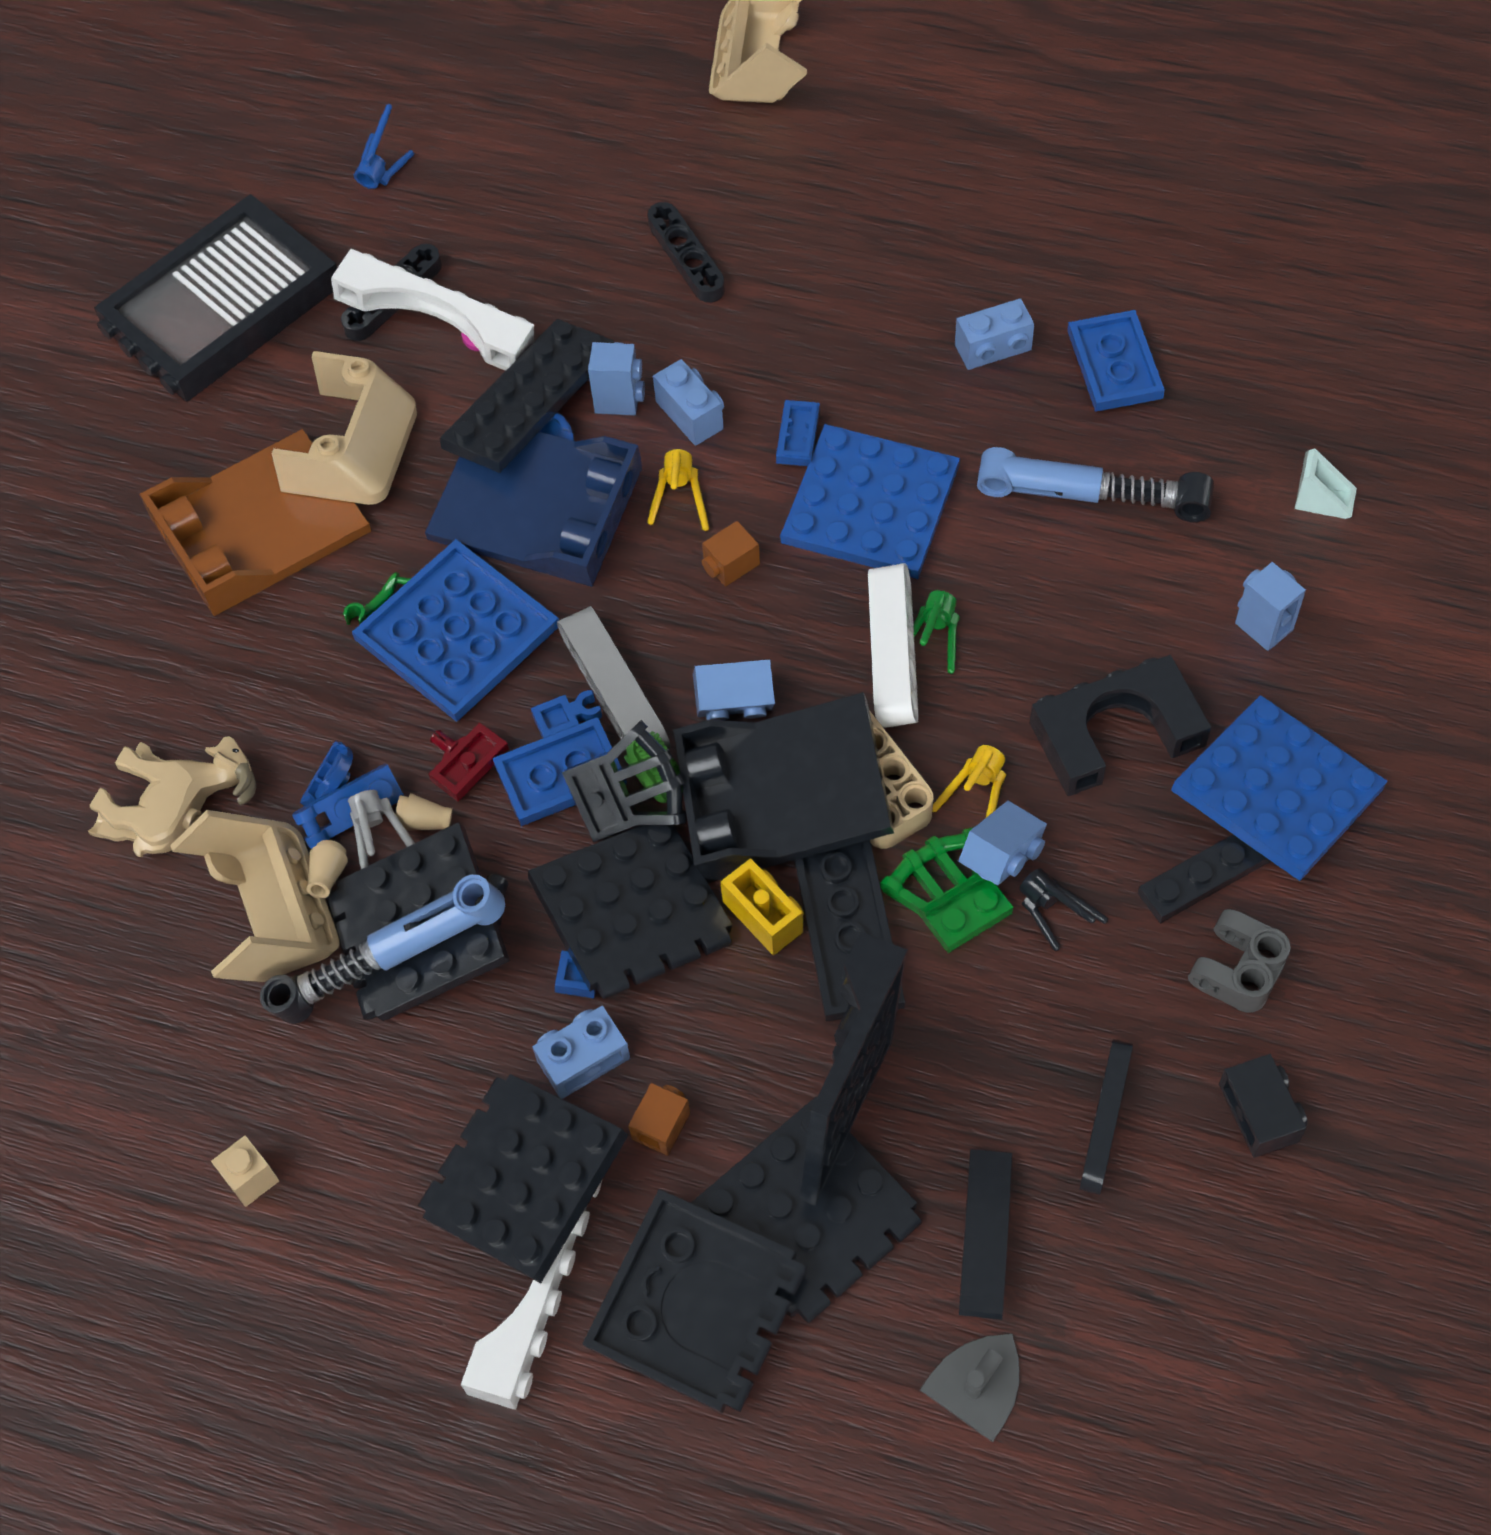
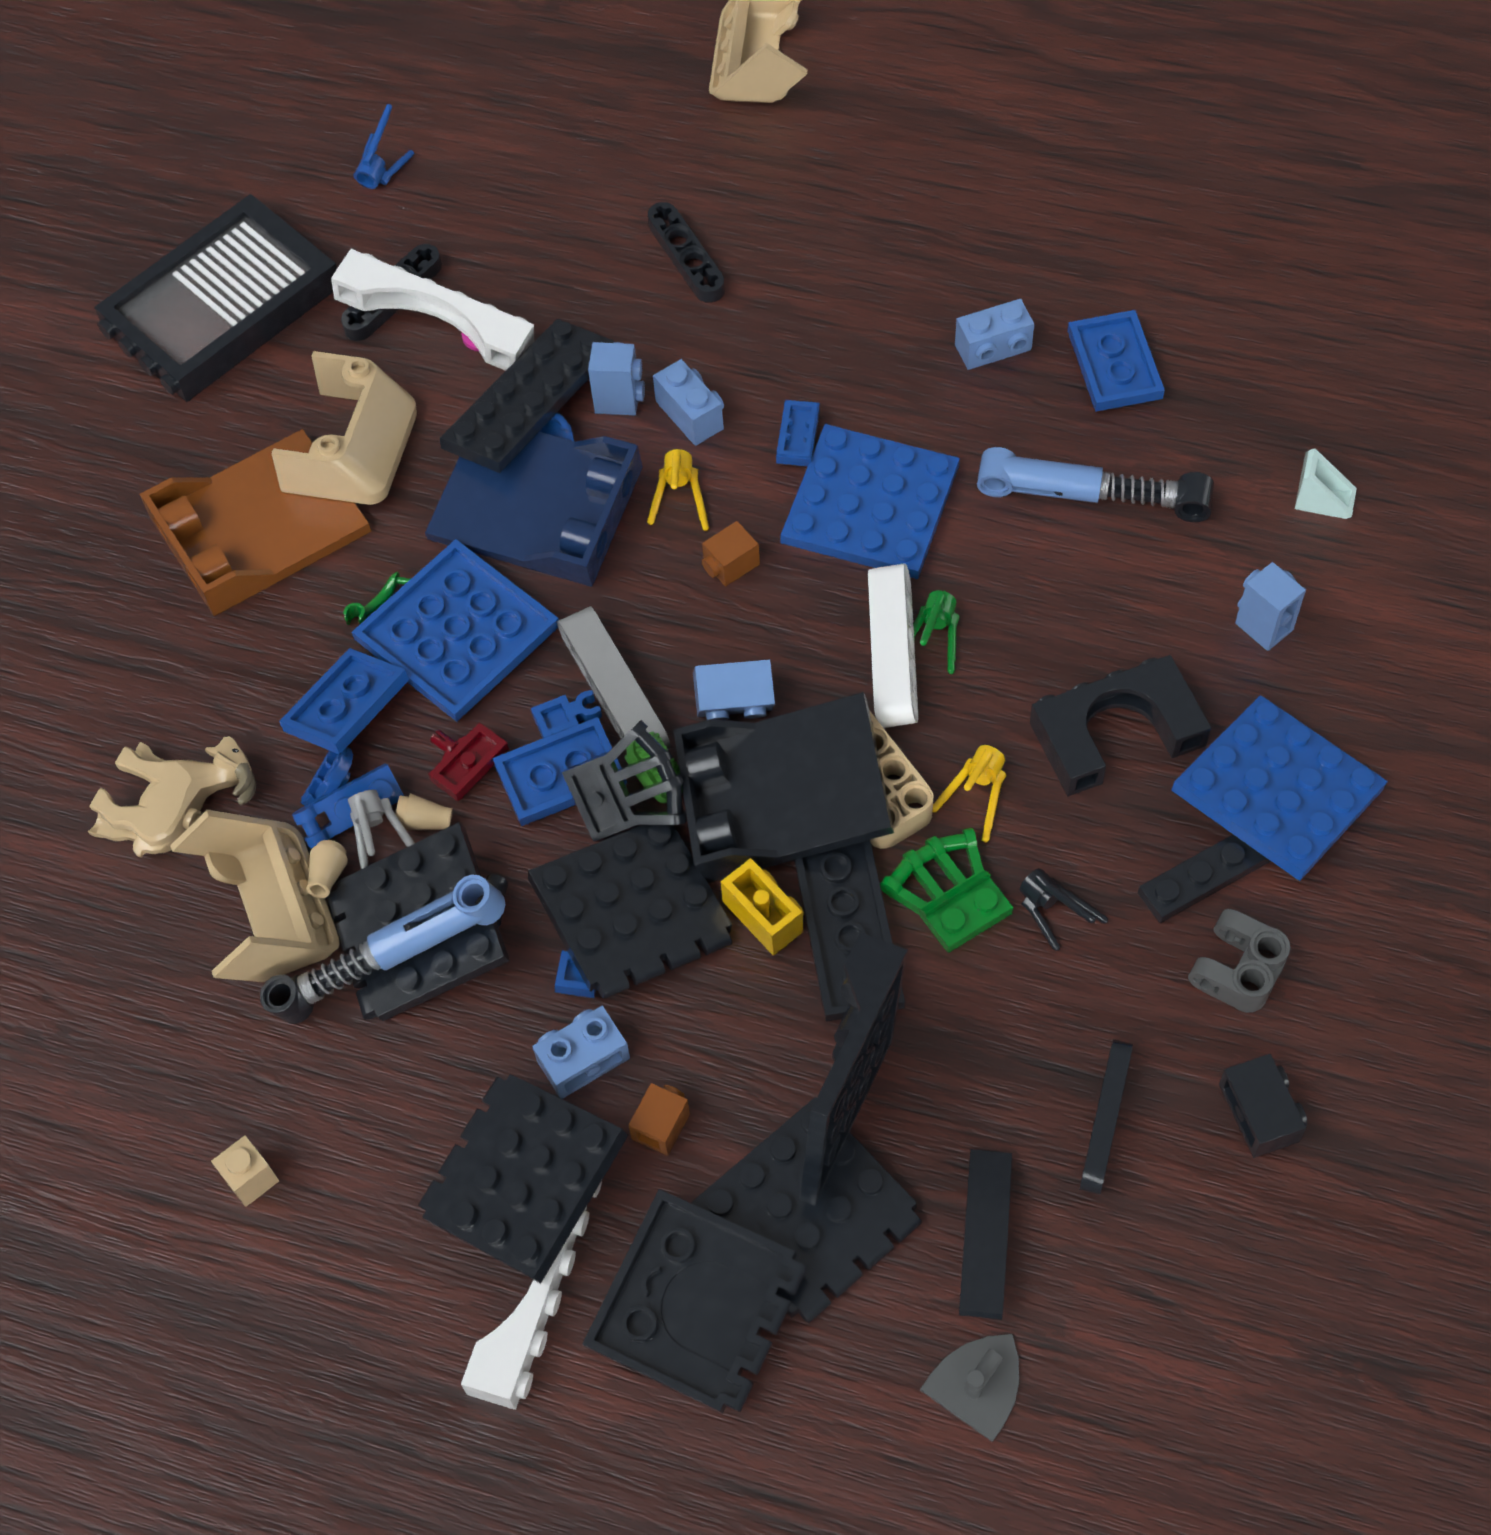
(344, 701): none -> blue plate
(1003, 843): medium blue brick -> none

